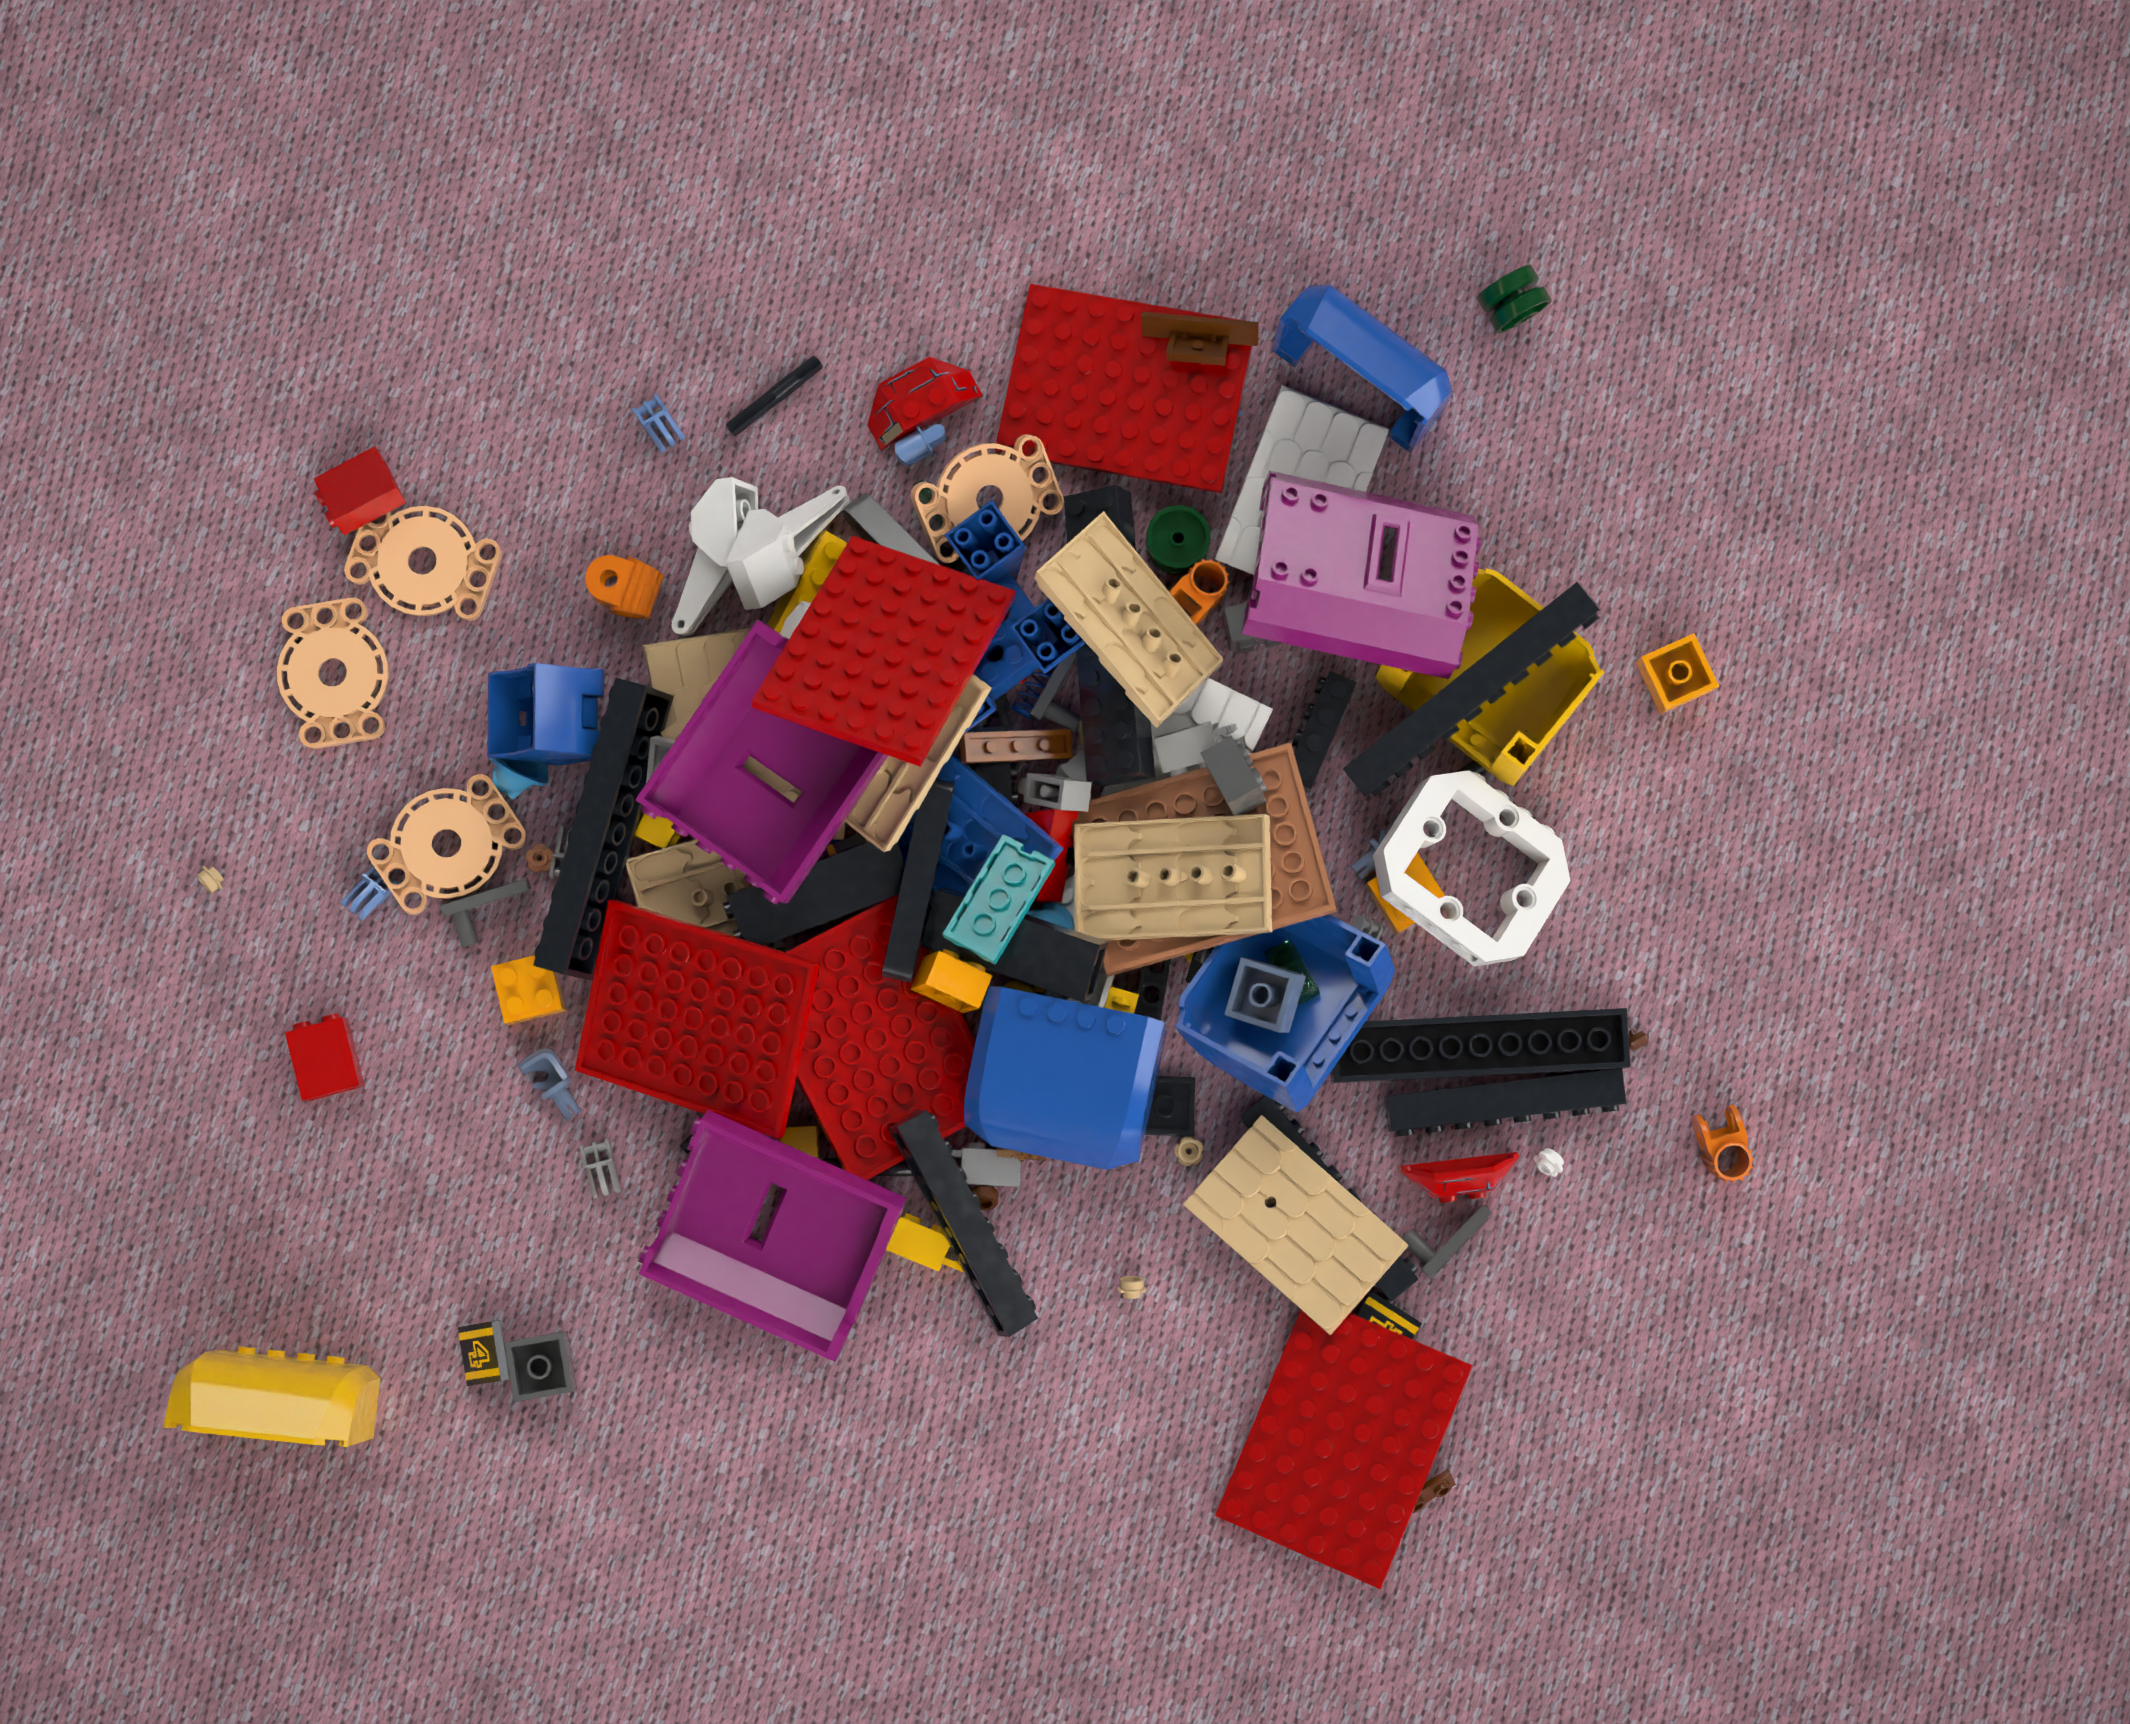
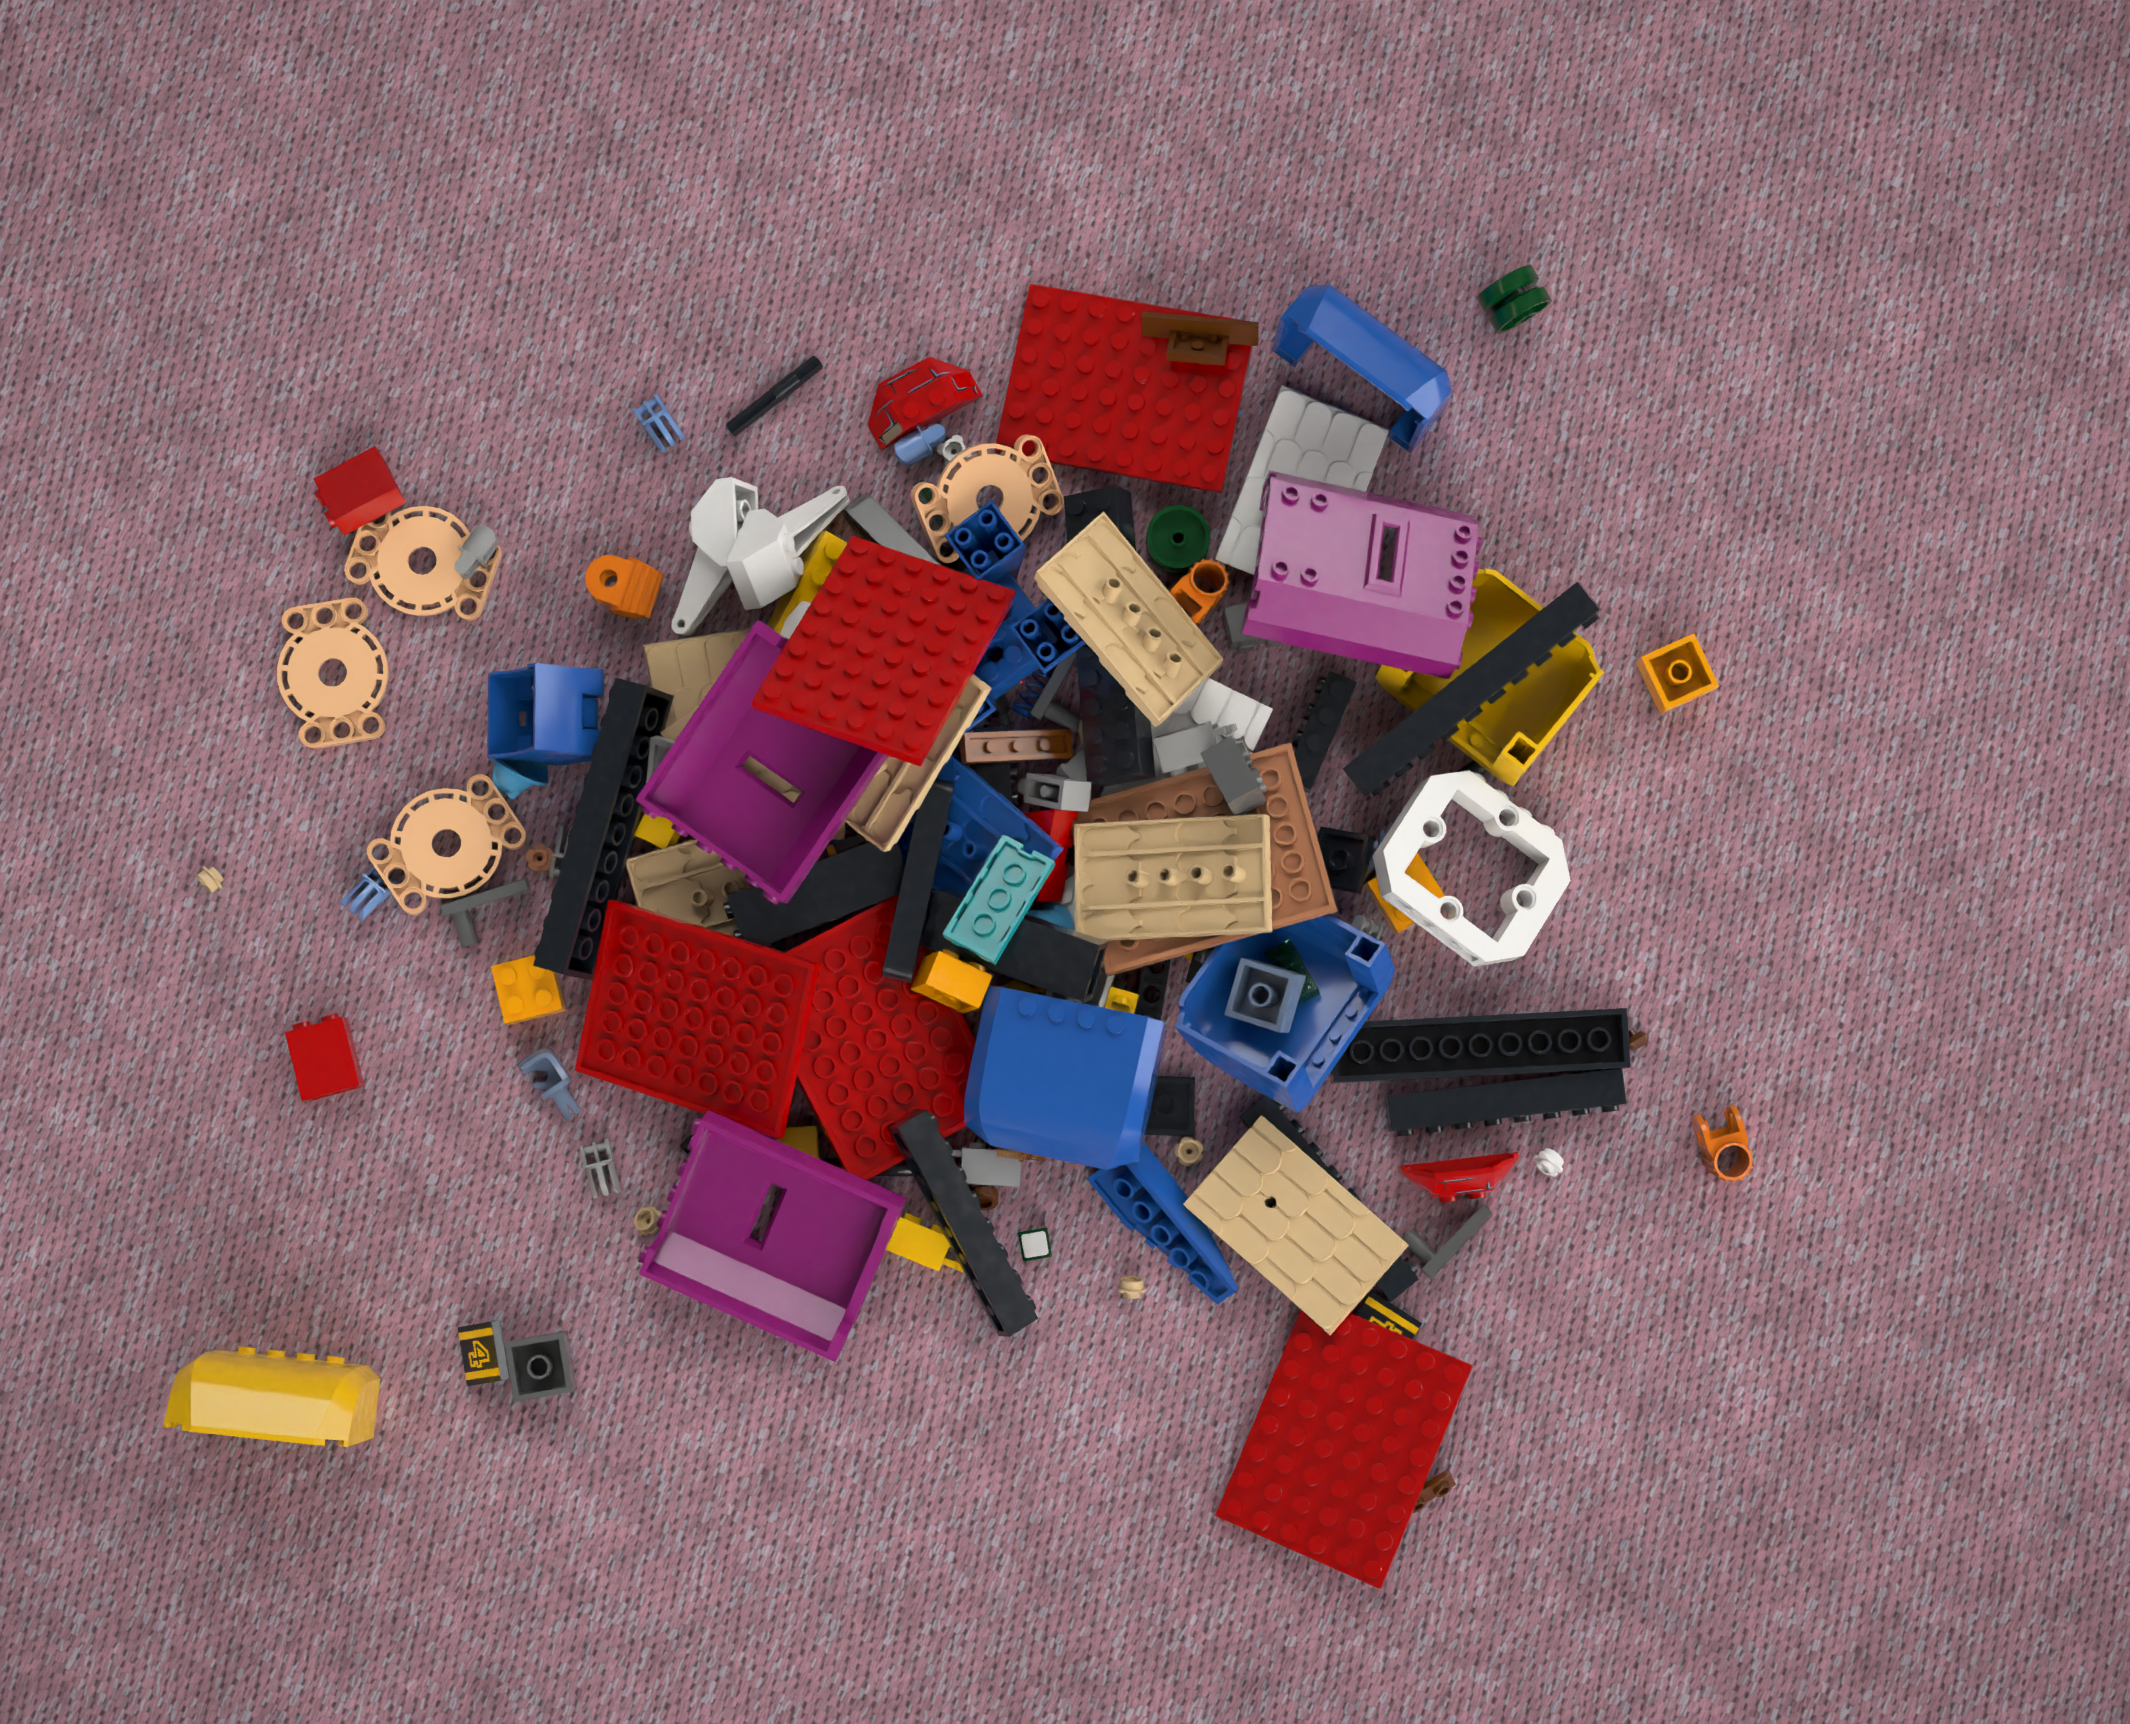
(476, 551): none -> light grey arm
(643, 1218): none -> tan plate
(945, 449): none -> white plate
(1035, 1244): none -> white slope
(1152, 1203): none -> blue wedge
(1345, 858): none -> black tile

